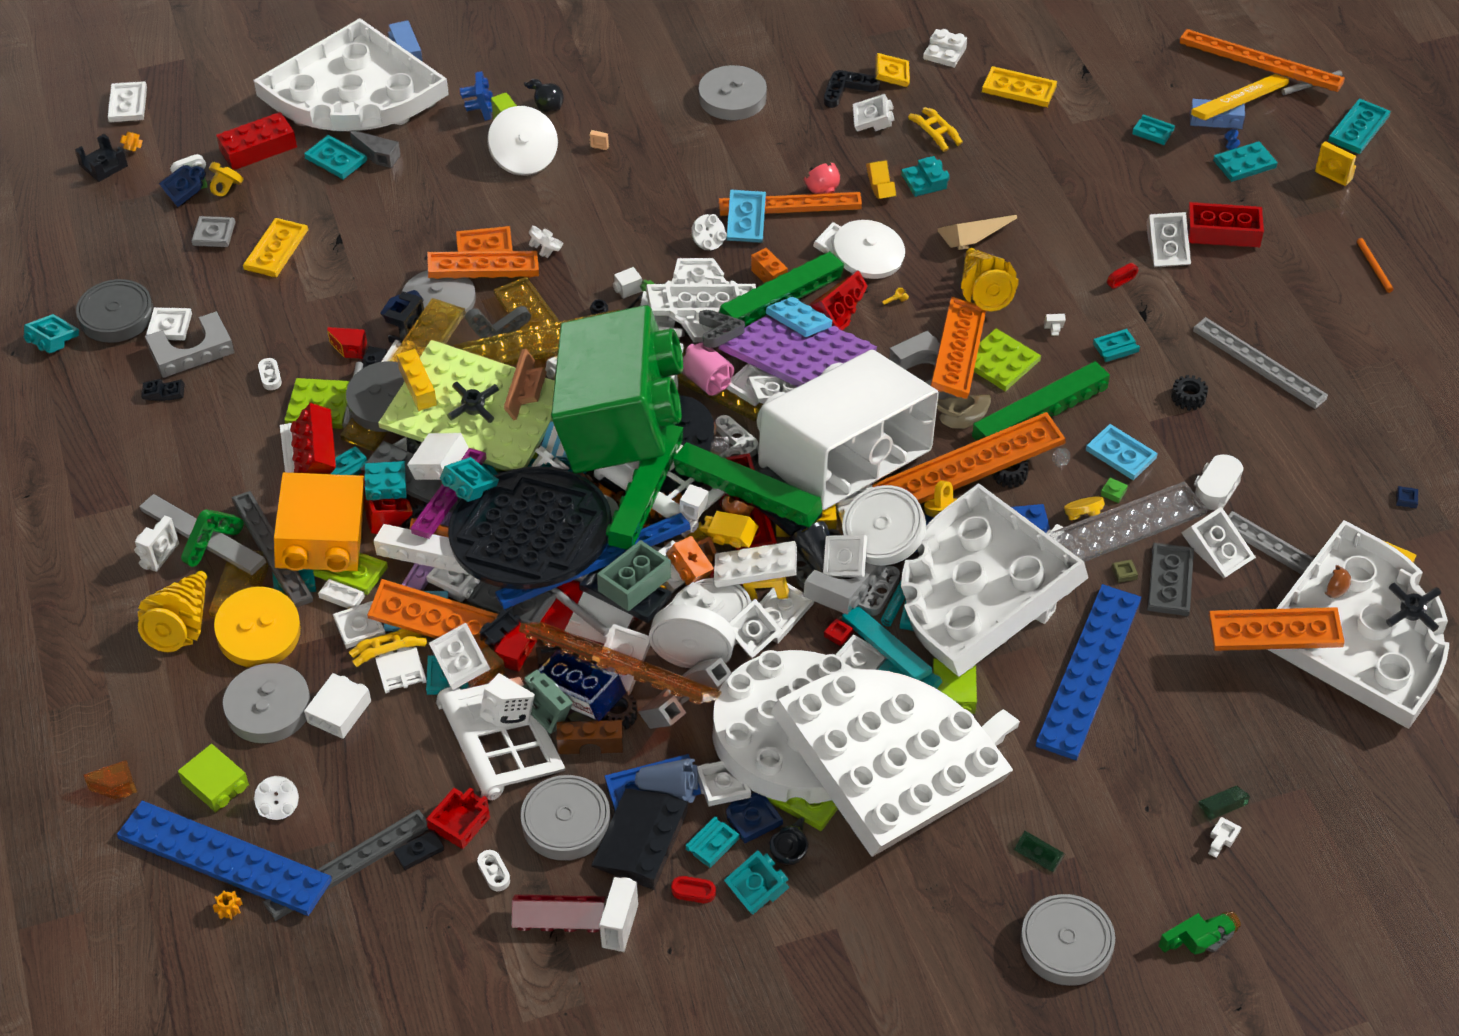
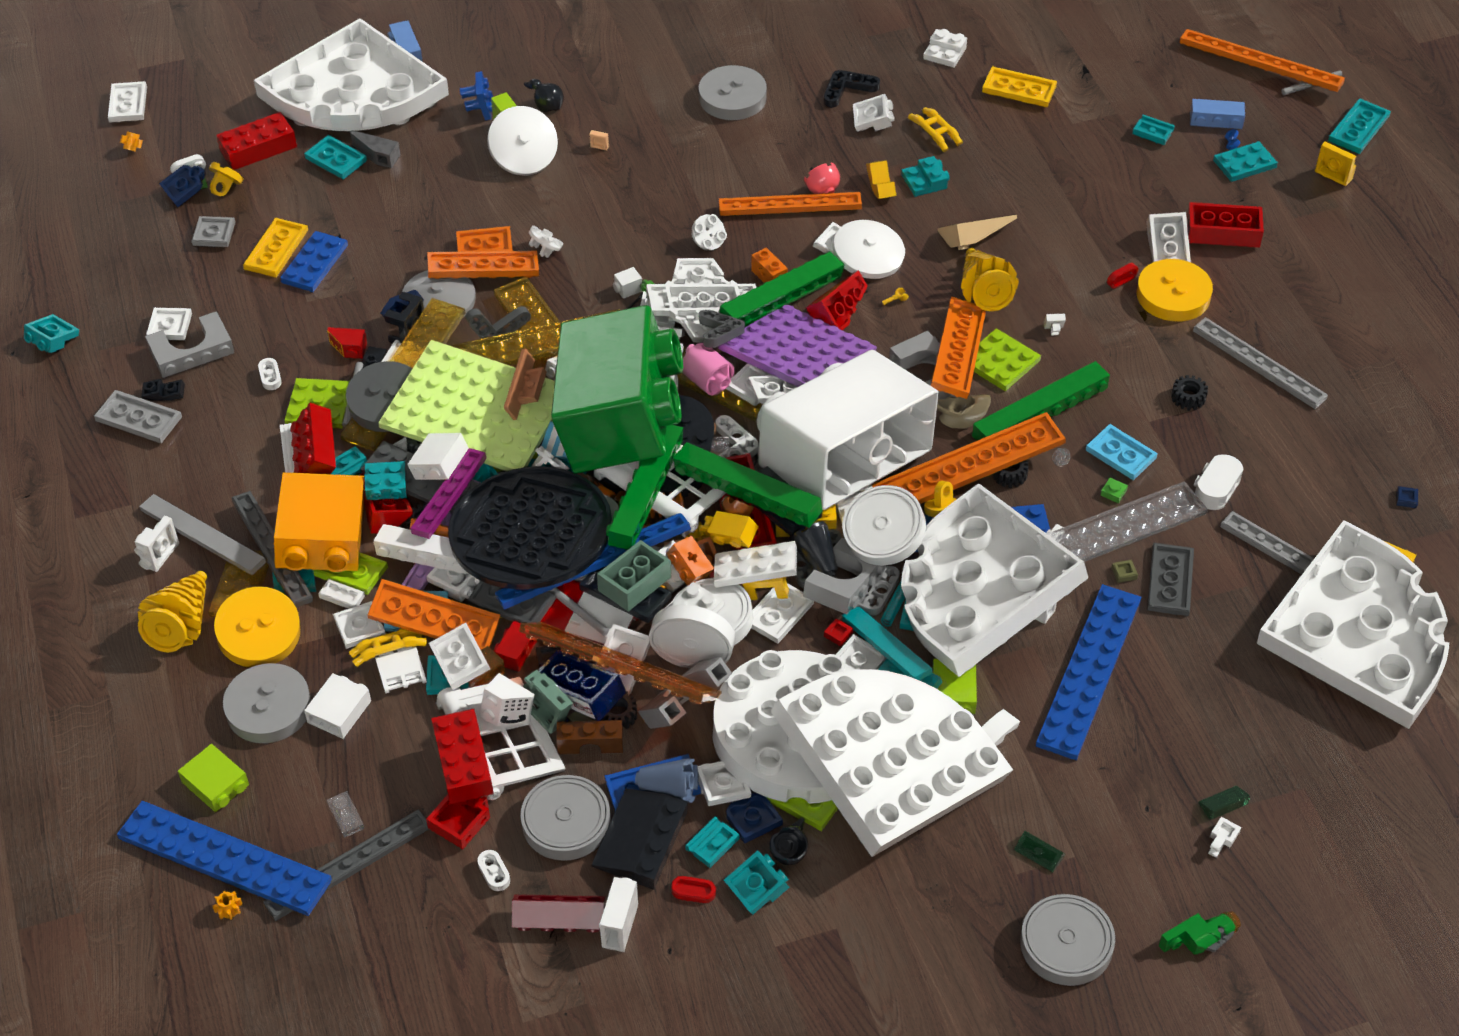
(102, 161): black panel -> none
(112, 781): clear orange slope -> none
(114, 310): dark grey brick -> none
(138, 416): none -> light grey plate
(192, 555): green beam -> none
(266, 797): white plate -> none
(314, 261): none -> blue plate
(345, 814): none -> clear plate
(416, 379): yellow brick -> none
(419, 850): black plate -> none
(462, 756): none -> red brick
(468, 479): teal plate -> none
(473, 402): black bar -> none
(504, 620): black hinge -> none
(598, 306): black plate -> none
(693, 502): white brick -> none
(746, 216): medium azure plate -> none
(754, 628): white slope -> none
(799, 316): medium azure plate -> none
(845, 556): white plate -> none
(892, 70): yellow plate -> none
(1088, 505): yellow tile -> none
(1116, 345): teal plate -> none
(1174, 290): none -> yellow brick
(1219, 543): white slope -> none
(1239, 96): yellow tile -> none
(1276, 629): orange plate -> none
(1338, 583): dark orange hair -> none
(1375, 266): orange piece -> none
(1413, 607): black bar -> none

